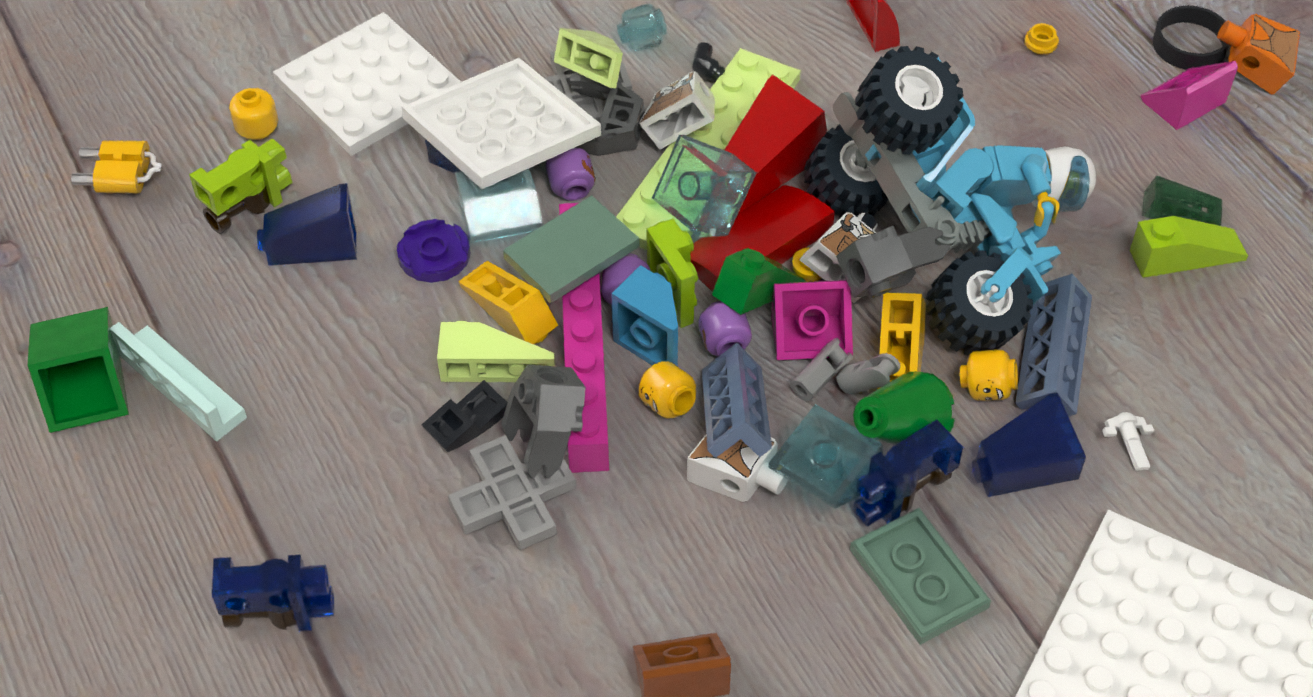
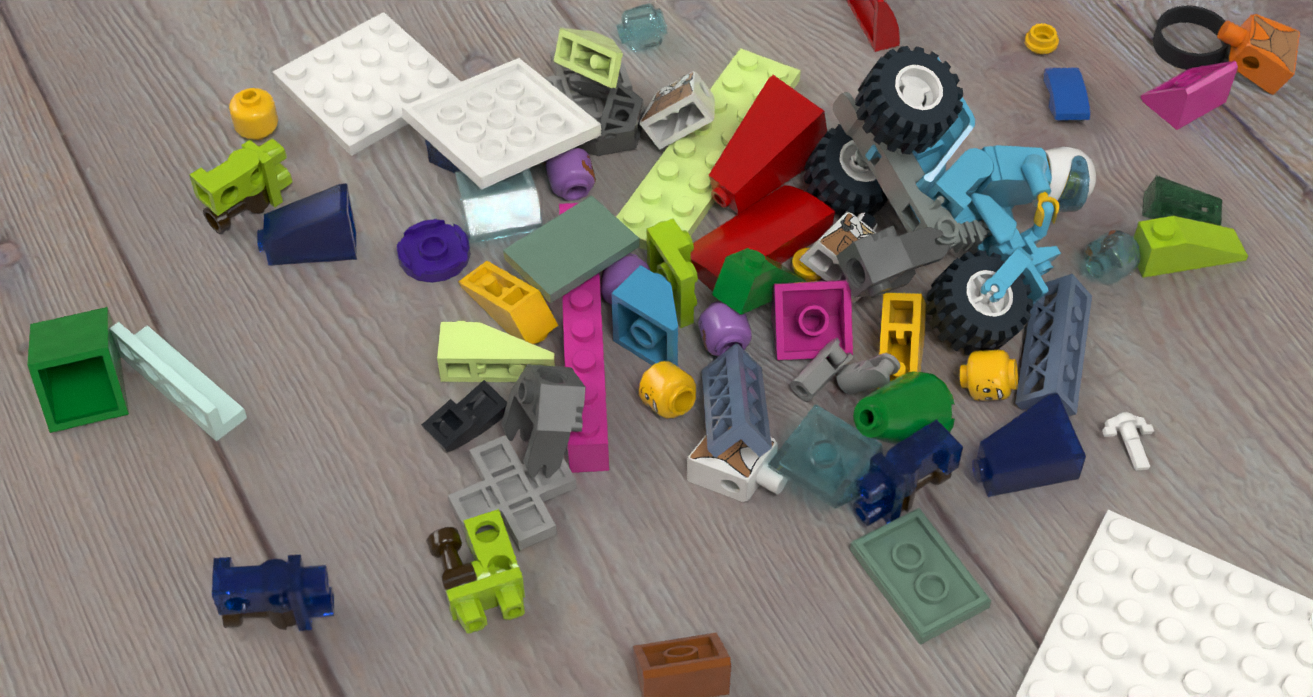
(118, 166): yellow piece -> none
(483, 583): none -> lime hips
(703, 187): clear light blue slope -> none
(705, 65): black arm -> none
(1067, 94): none -> blue slope
(1113, 255): none -> clear light blue head

